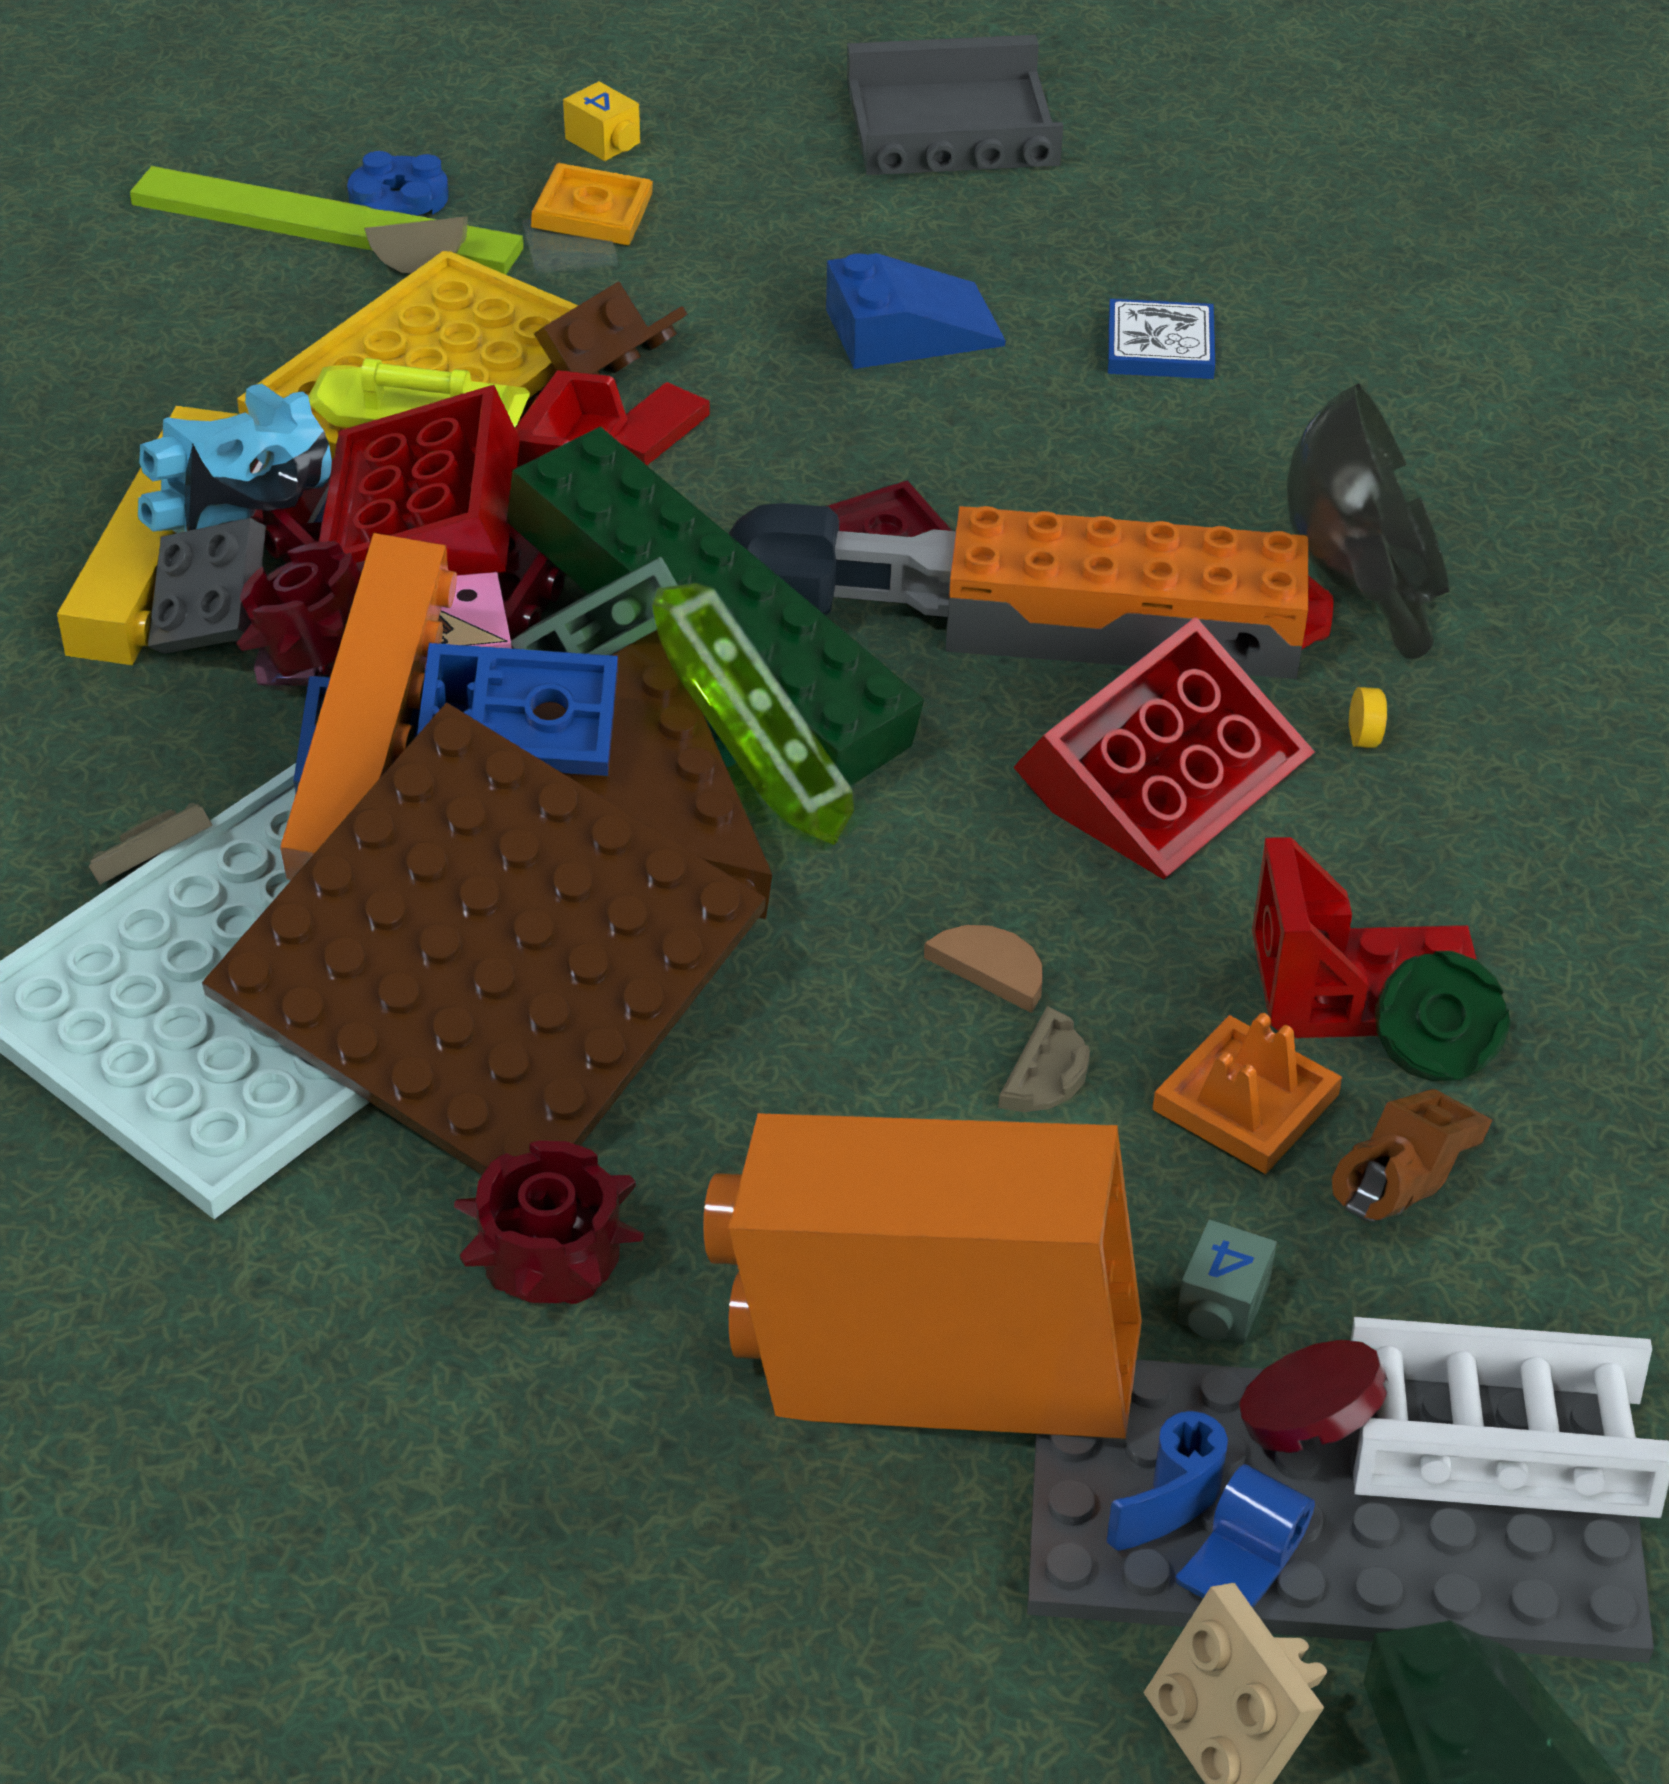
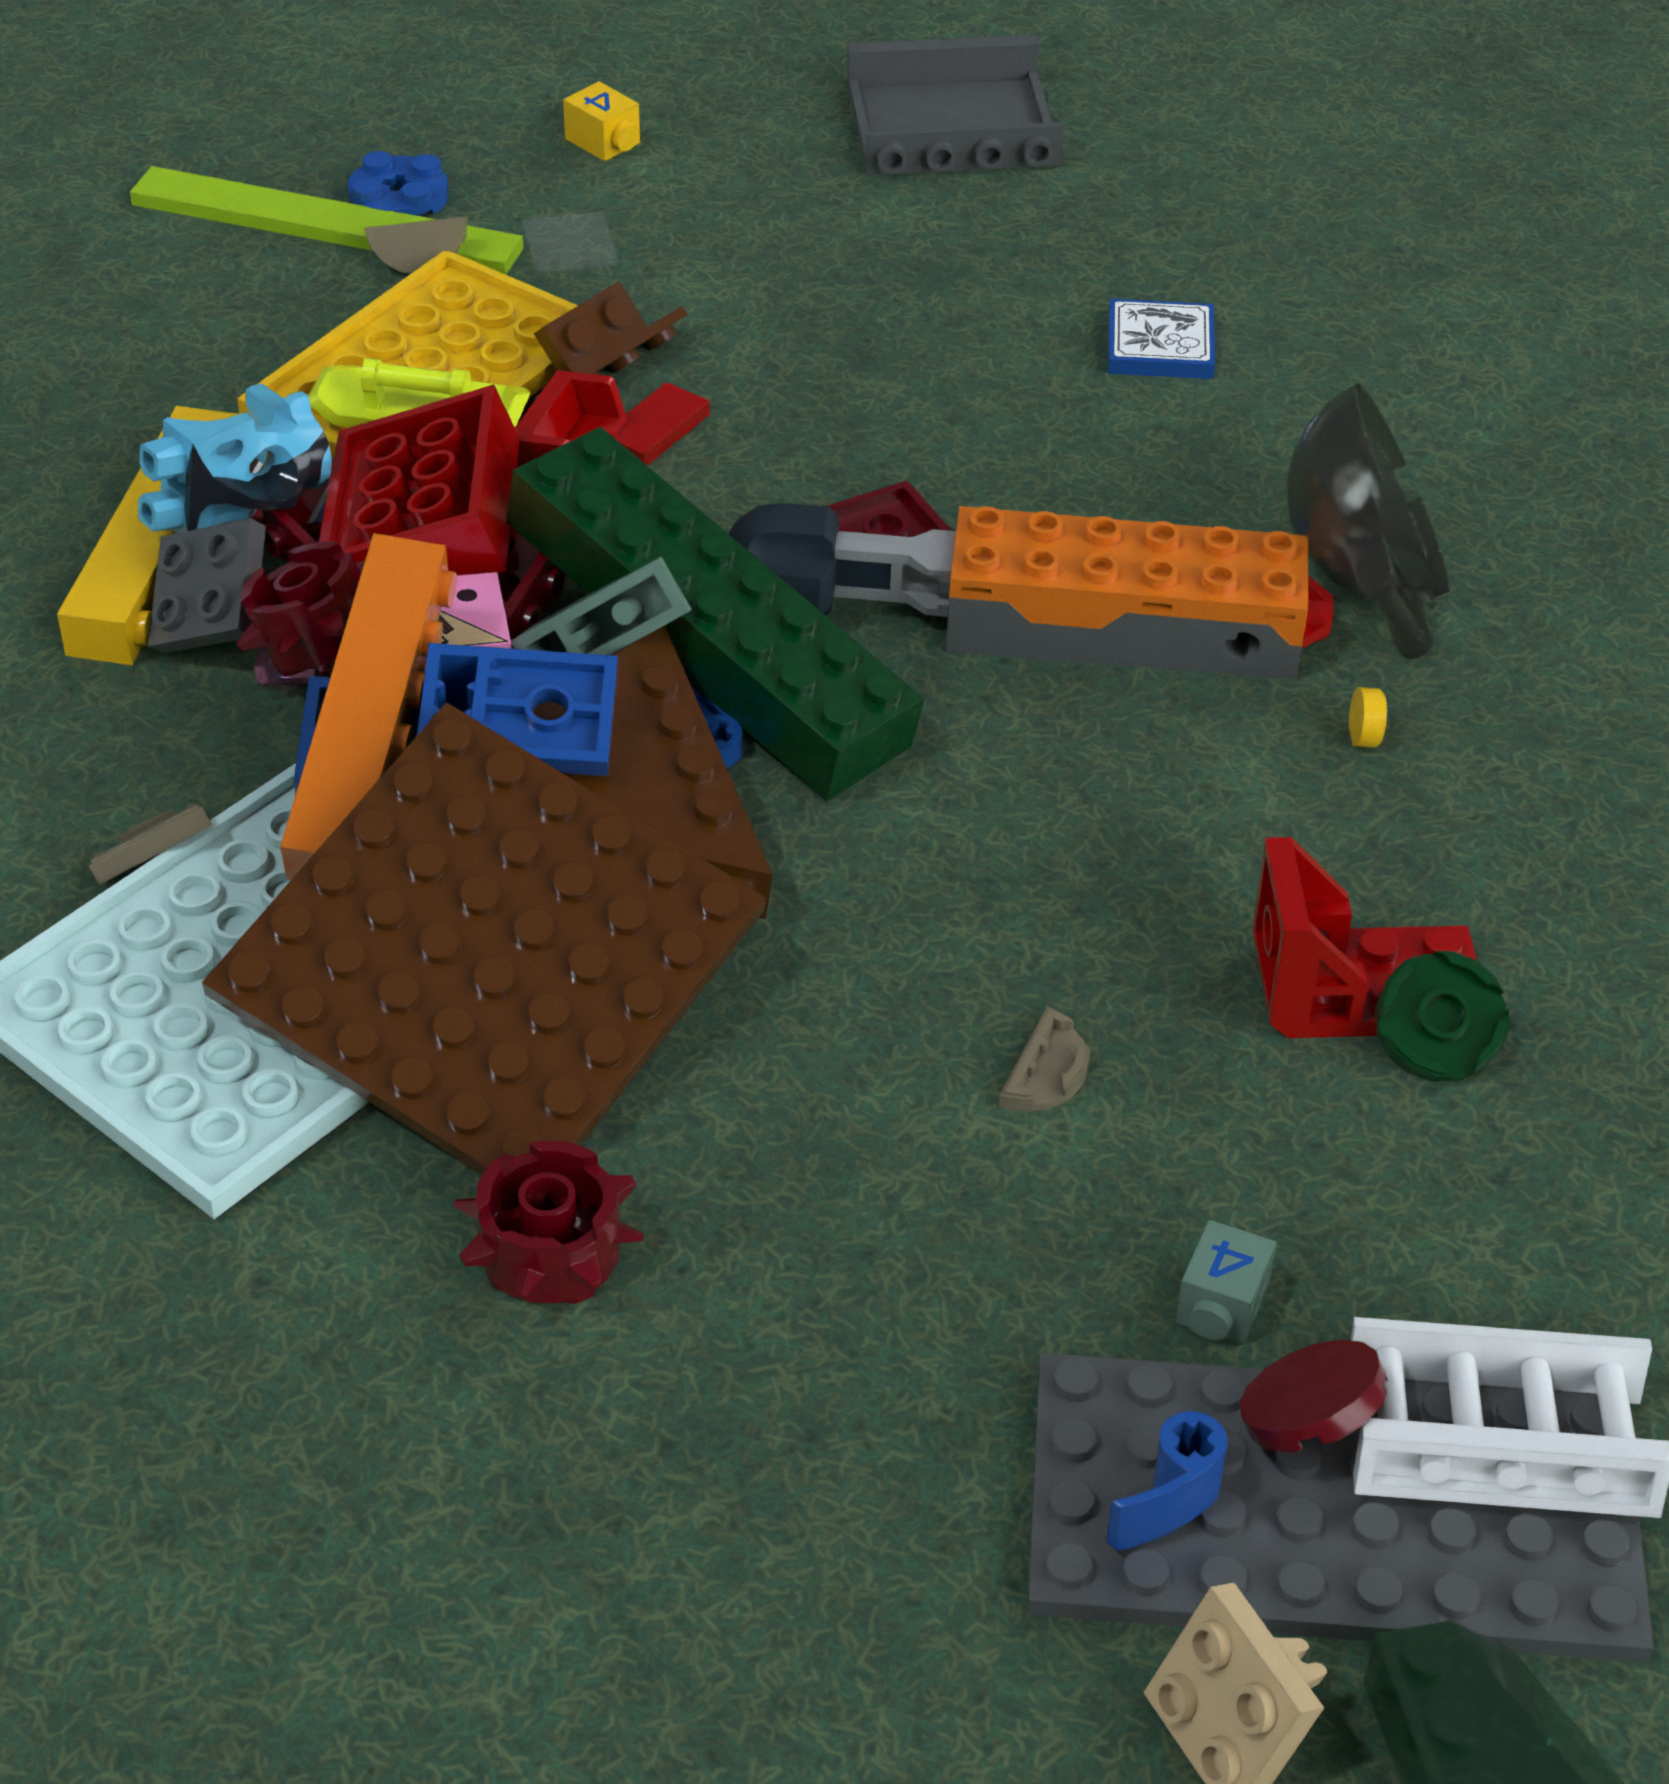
(592, 203): light orange tile -> none
(751, 711): clear neon green brick -> none
(904, 311): blue slope -> none
(933, 1272): orange brick -> none
(991, 960): medium nougat tile -> none
(1165, 753): red slope -> none
(1248, 1091): orange plate -> none
(1252, 1536): blue panel -> none
(1406, 1154): dark orange plate -> none

